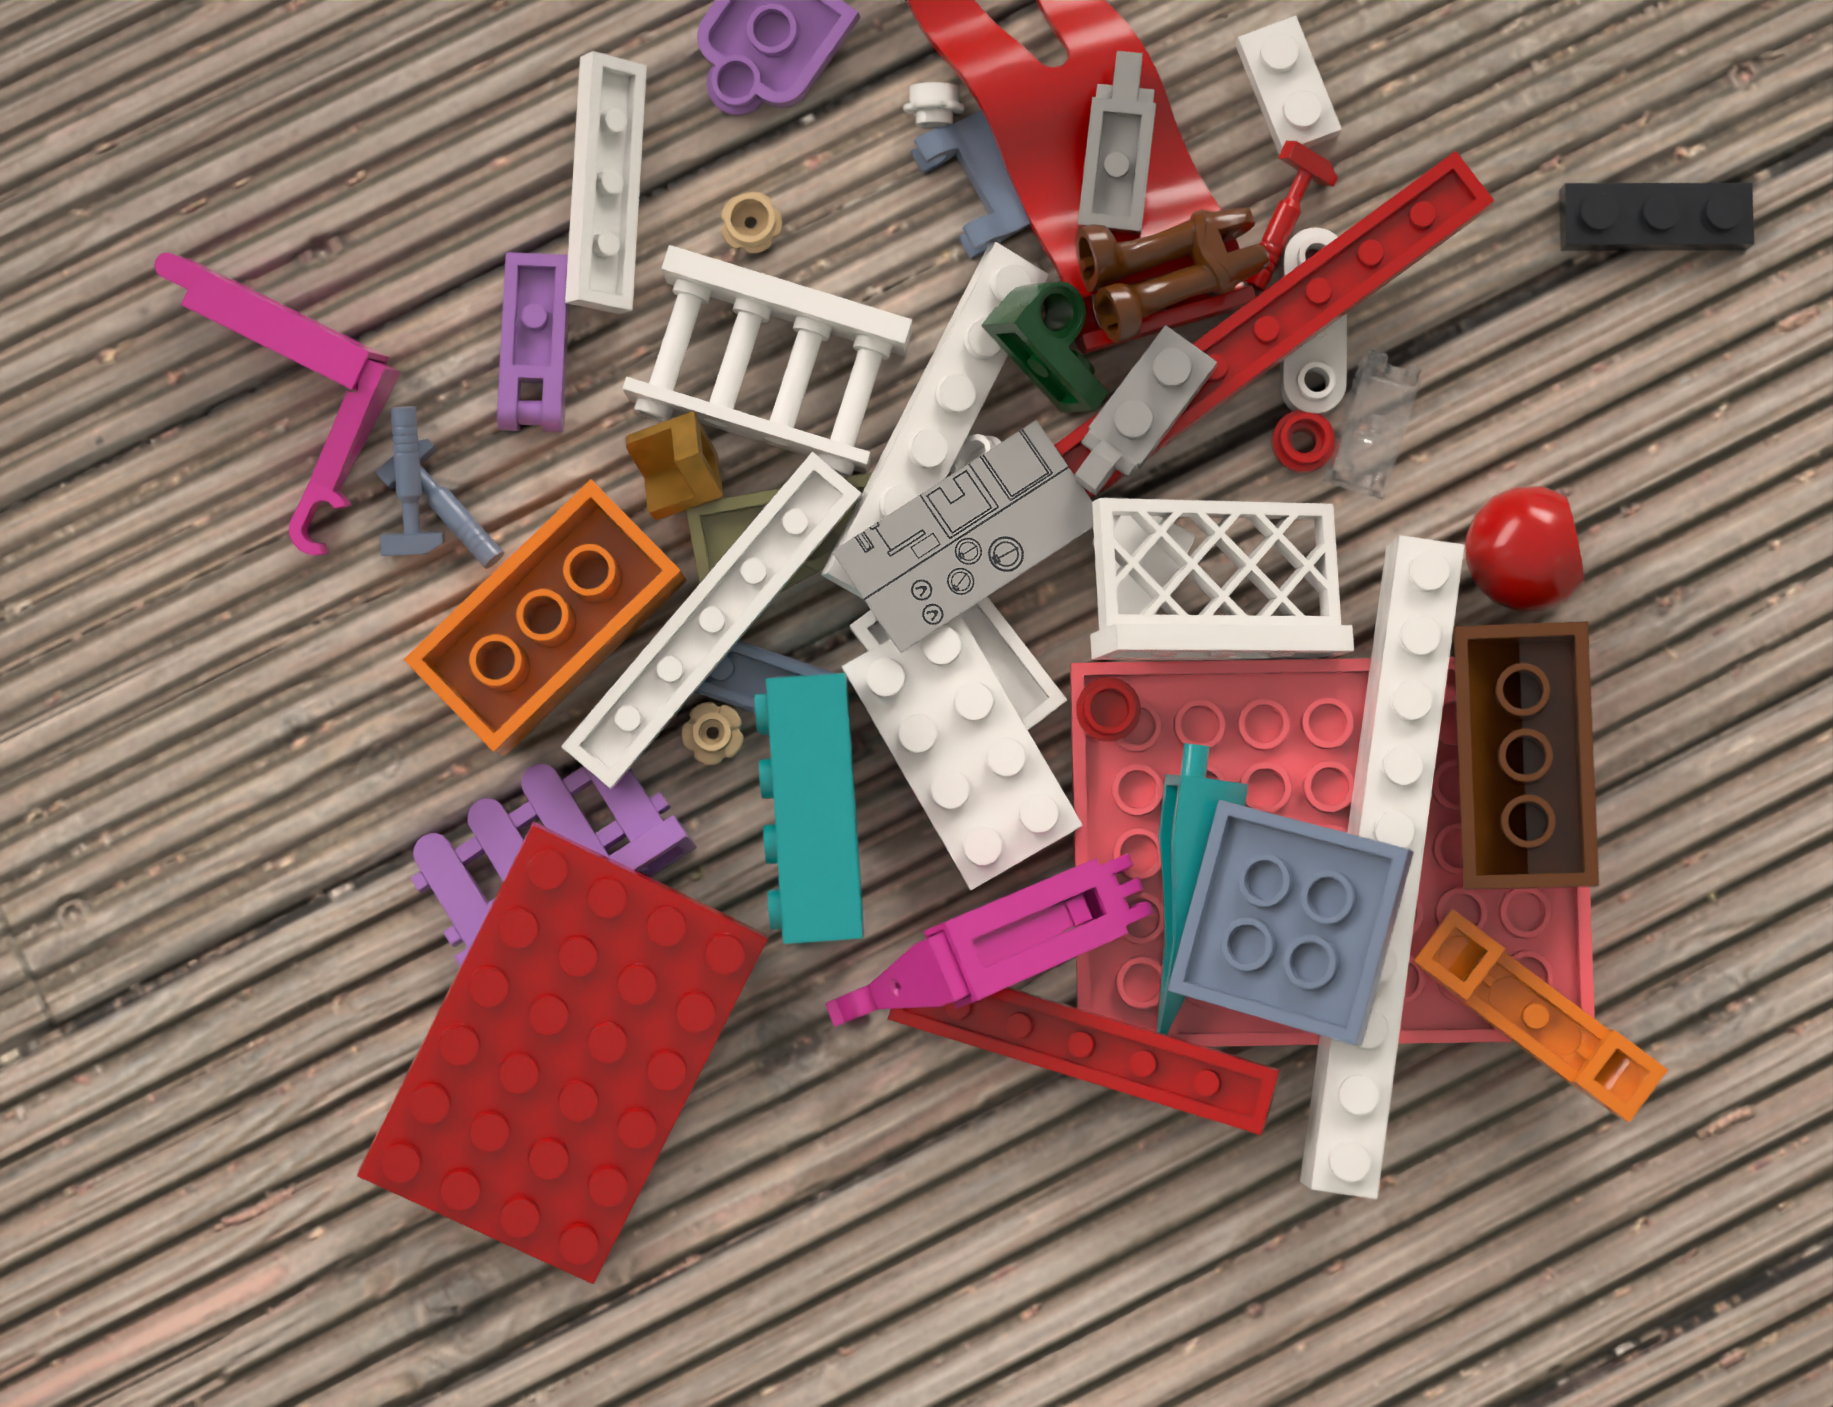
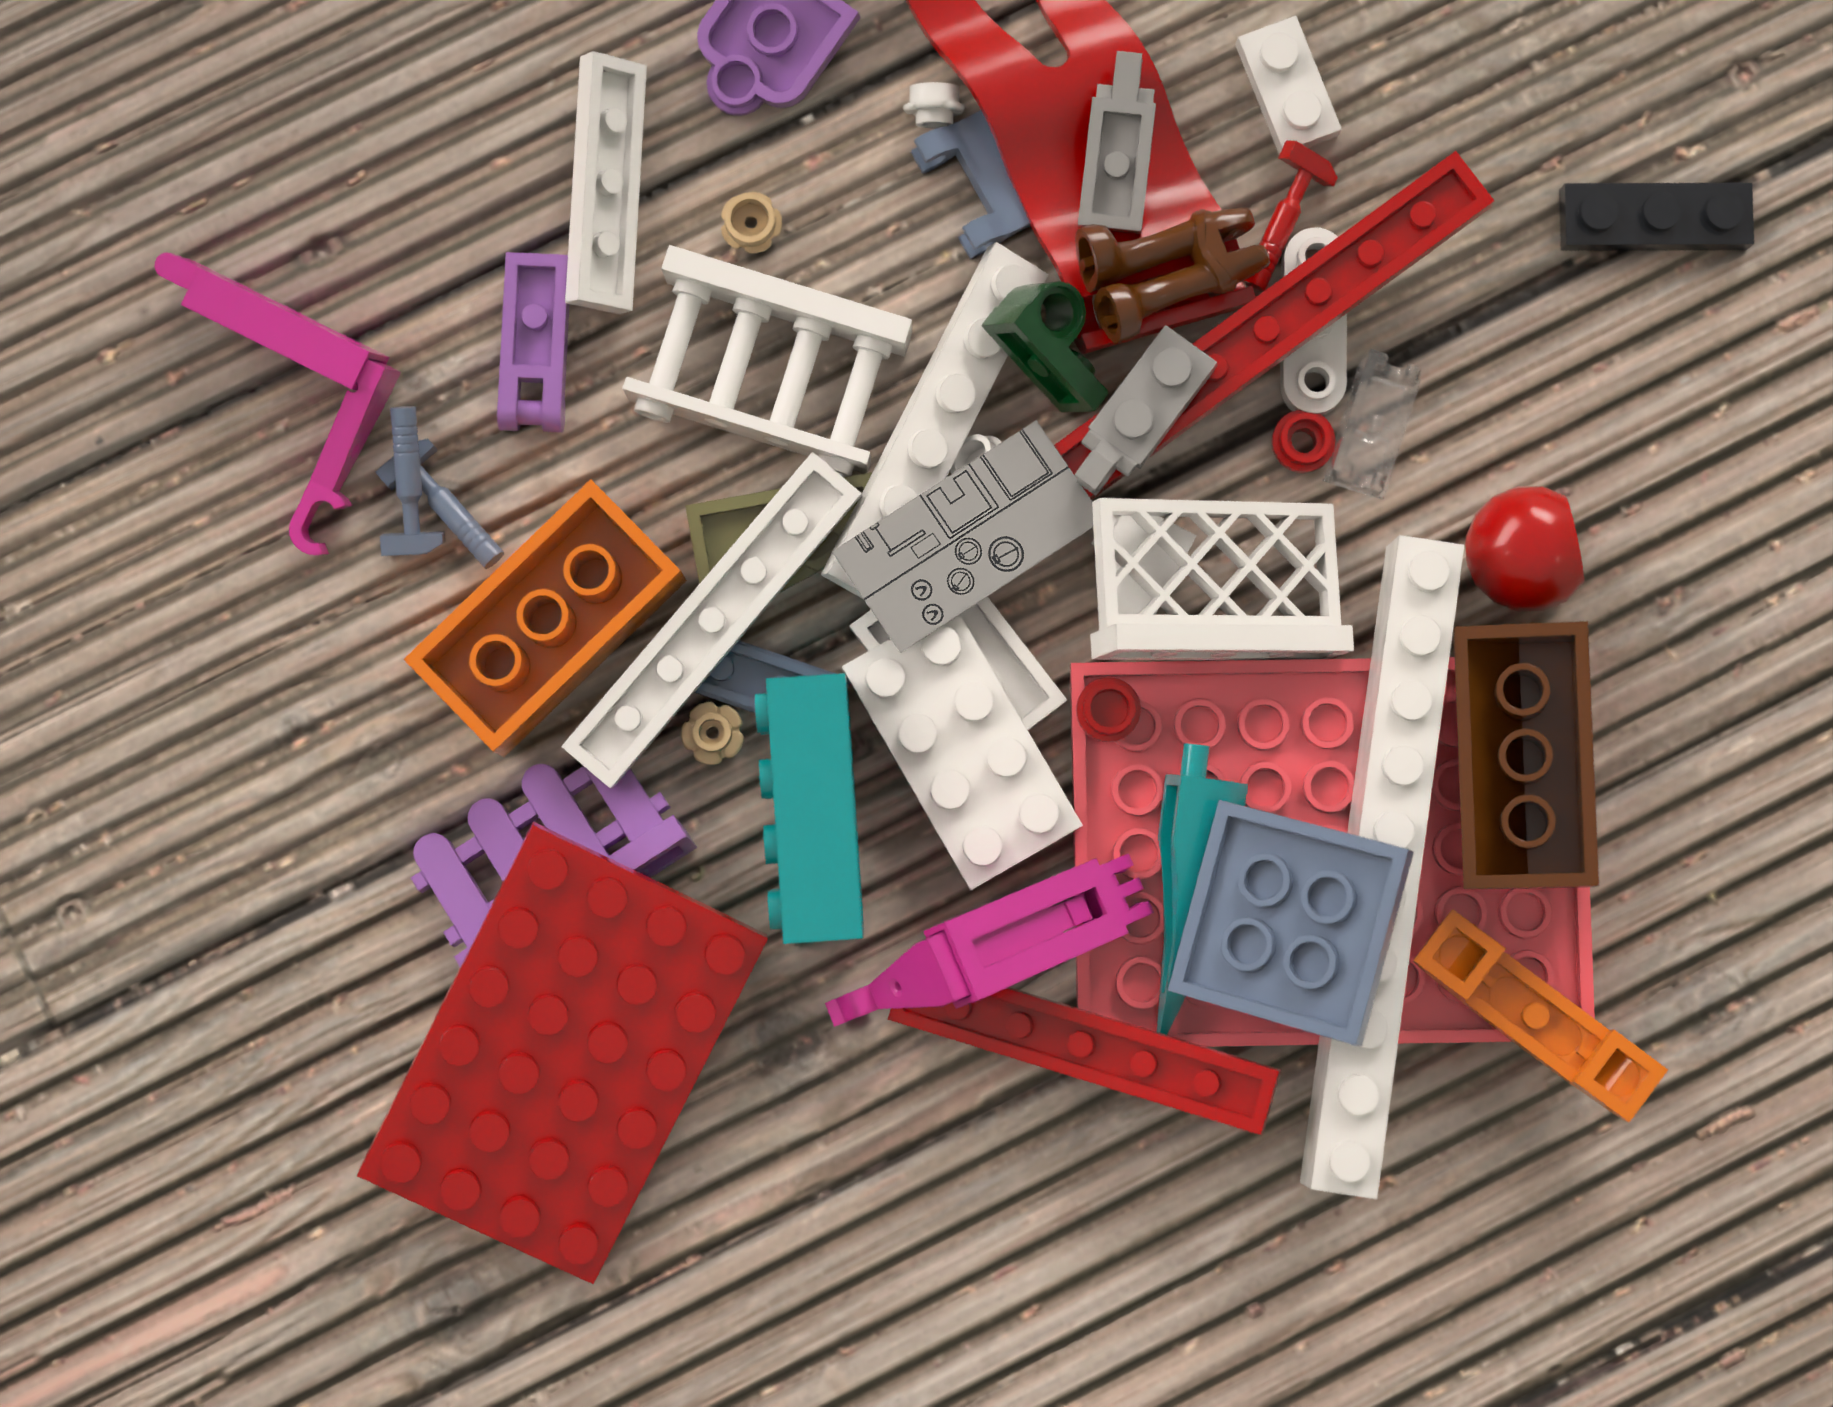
(676, 465): pearl gold panel -> none

